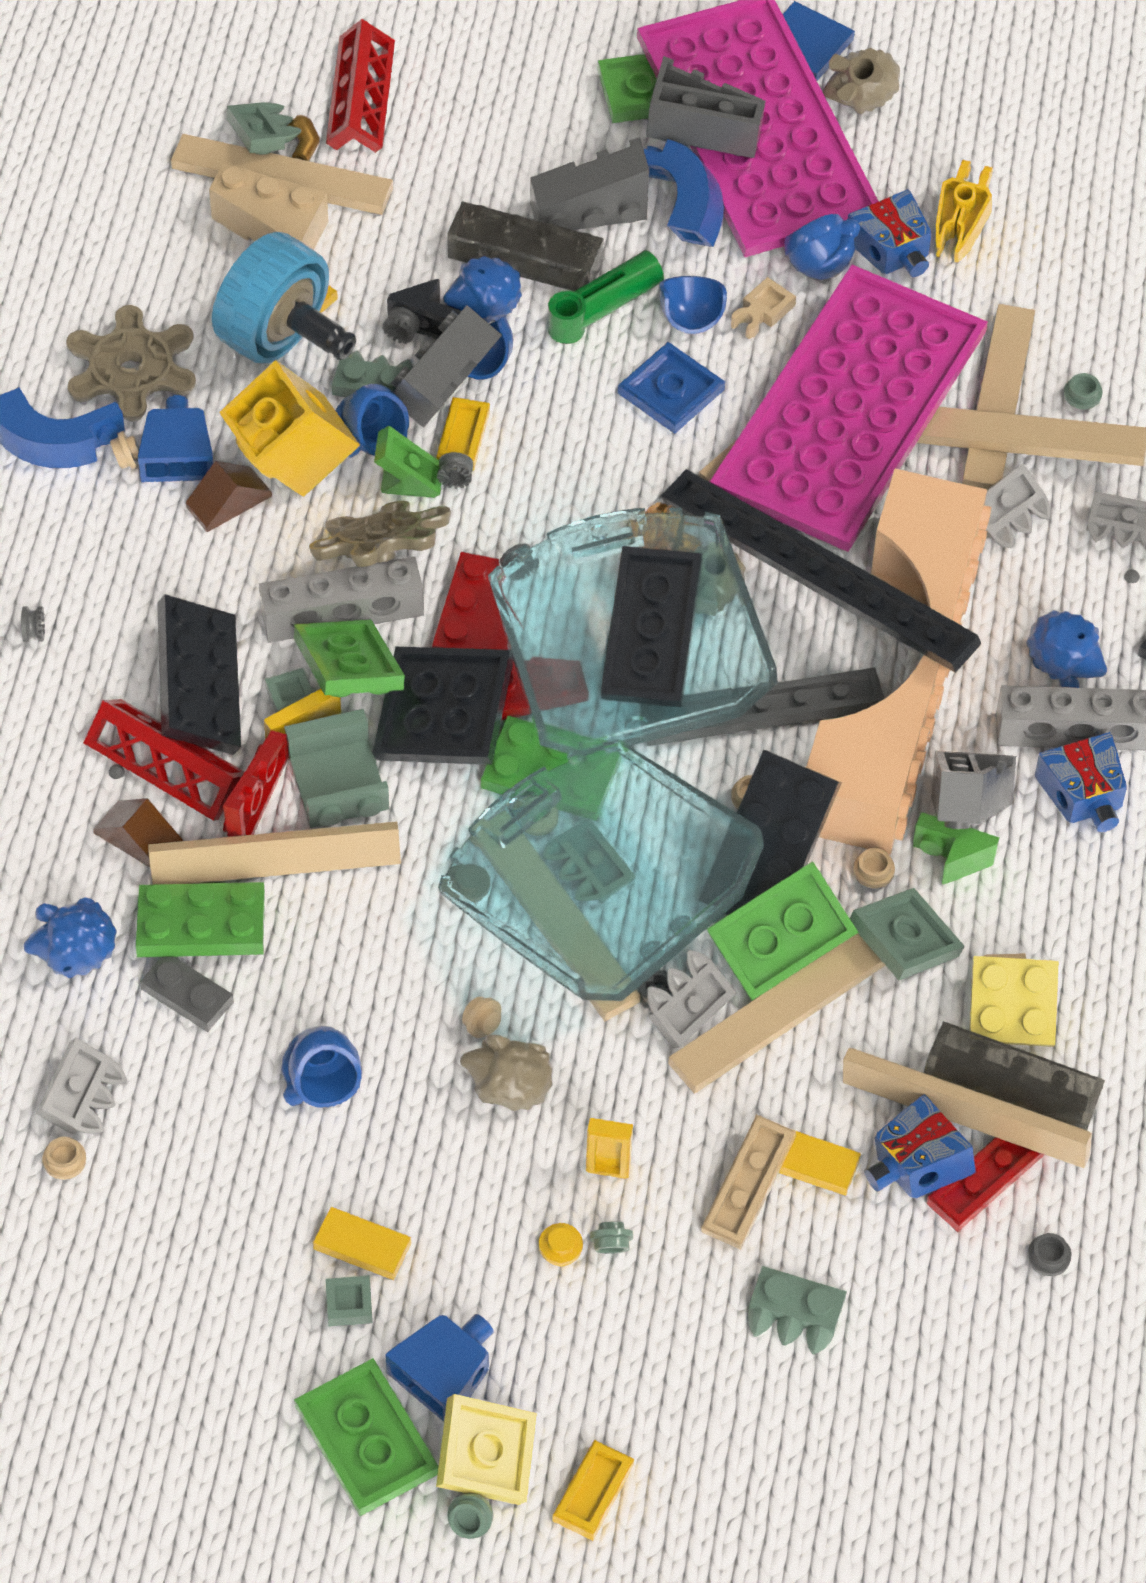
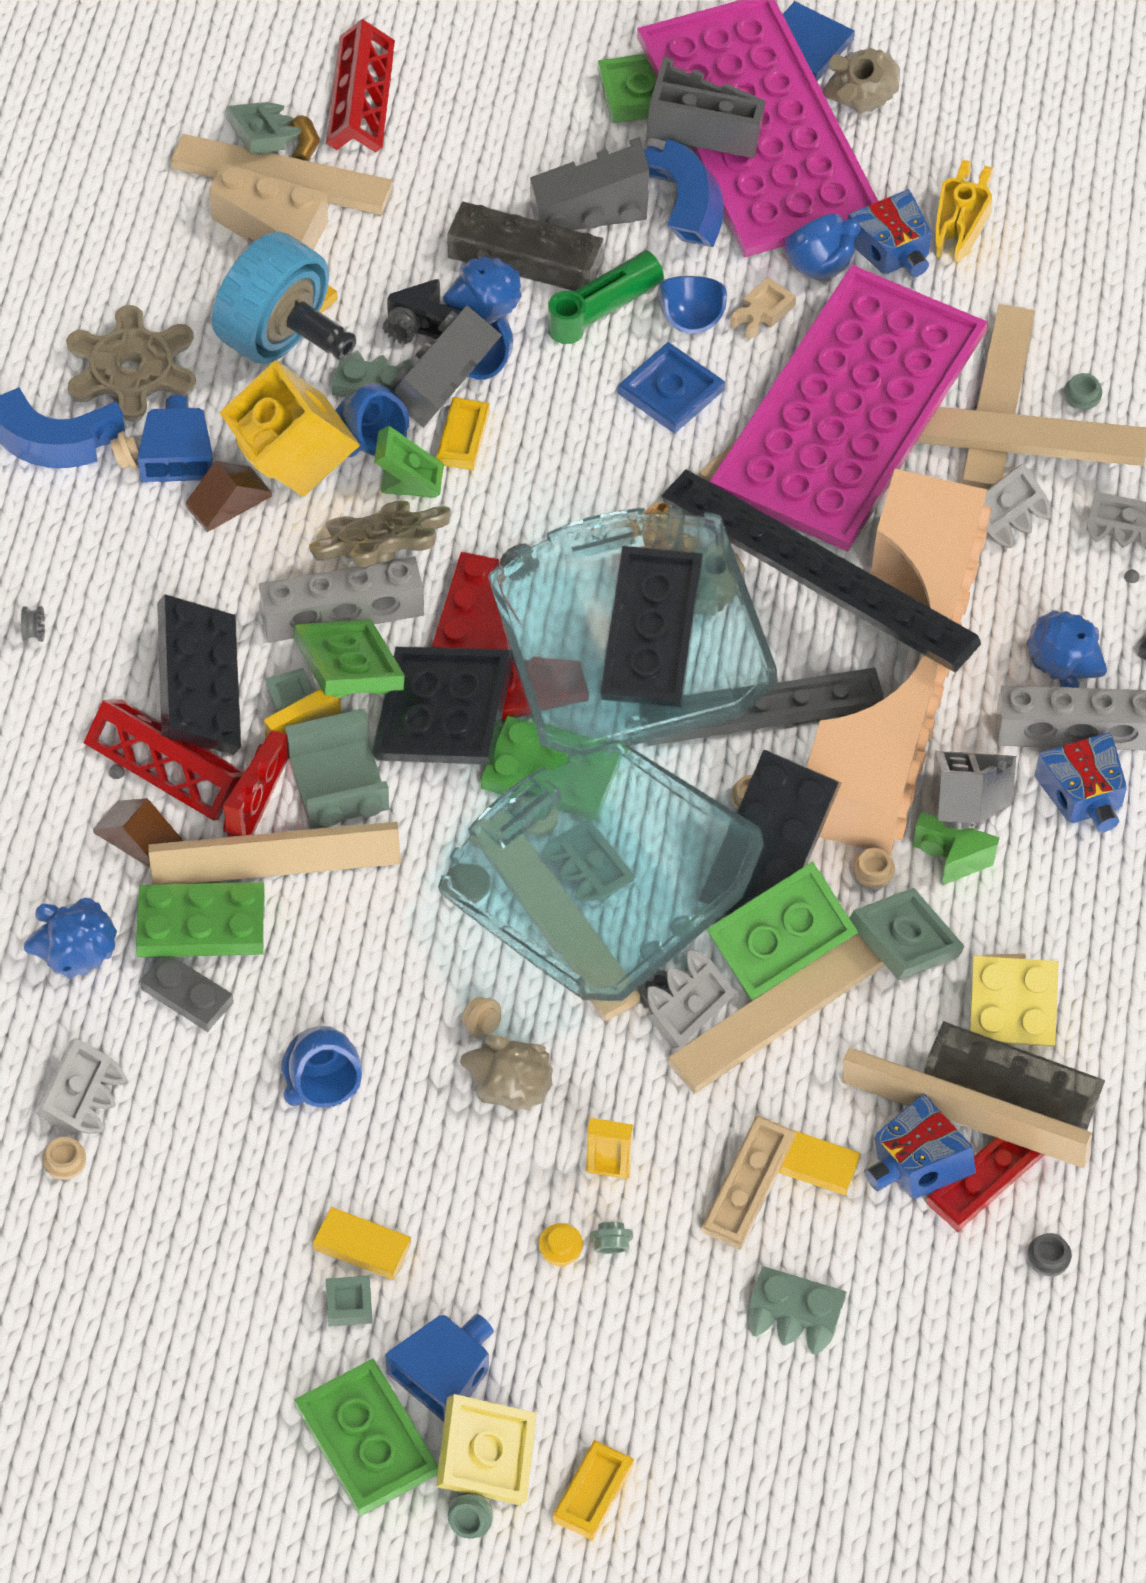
(458, 477): dark grey bush -> none

